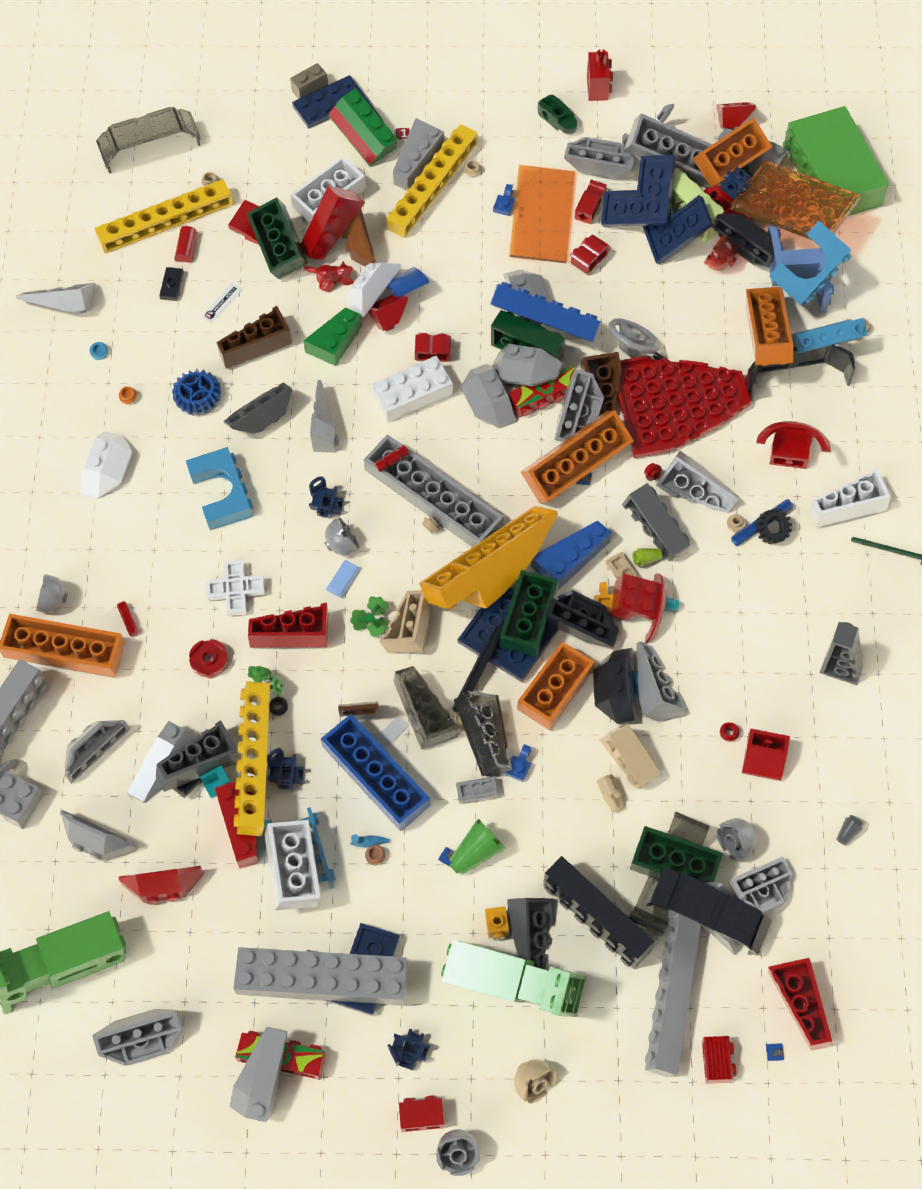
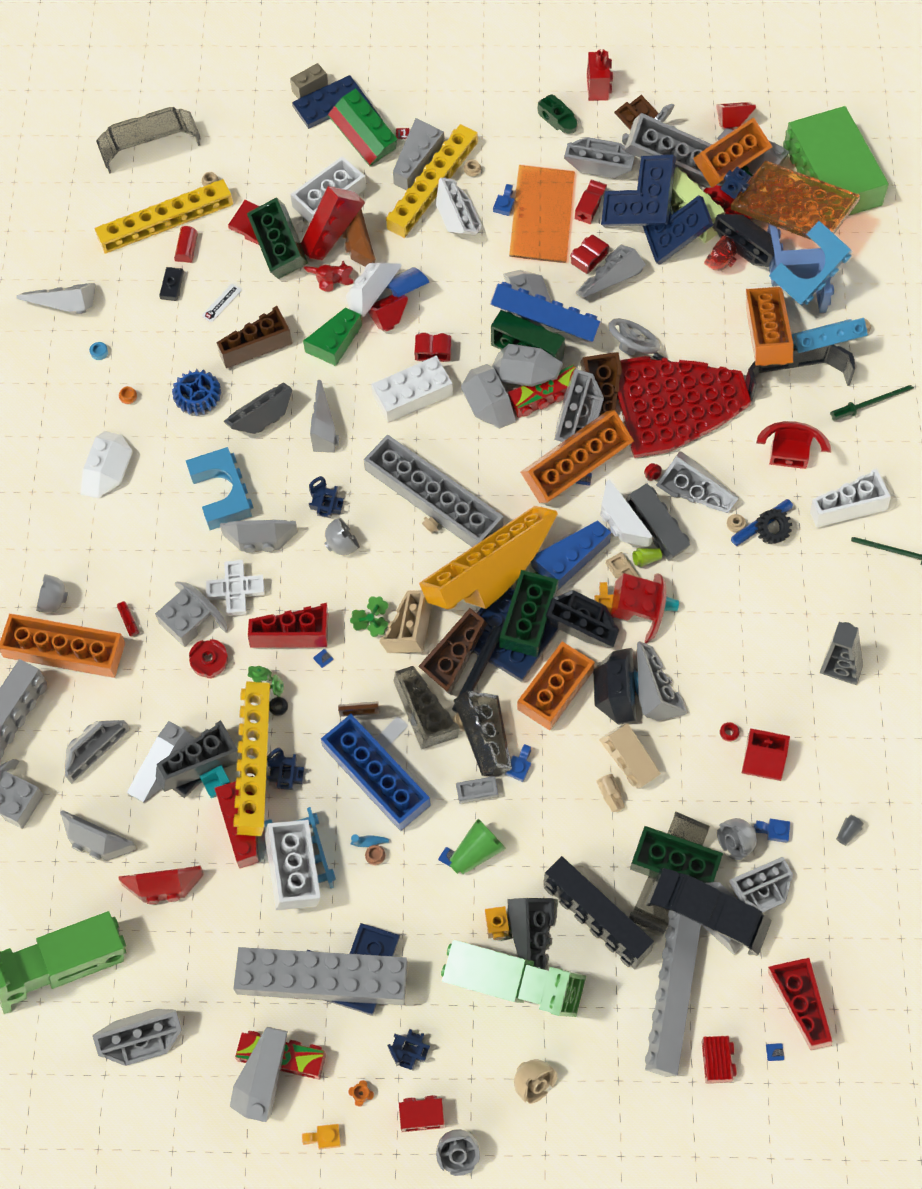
(186, 613): none -> light grey piece
(259, 534): none -> light grey wedge
(323, 658): none -> blue sticker
(326, 1137): none -> light orange plate
(343, 578): light blue tile -> none
(360, 1099): none -> orange plate
(391, 458): red axle -> none
(452, 653): none -> reddish brown wedge
(456, 208): none -> white wedge
(619, 266): none -> light grey wedge
(622, 518): none -> white wedge
(629, 112): none -> reddish brown slope
(775, 829): none -> blue plate
(851, 409): none -> dark green piece

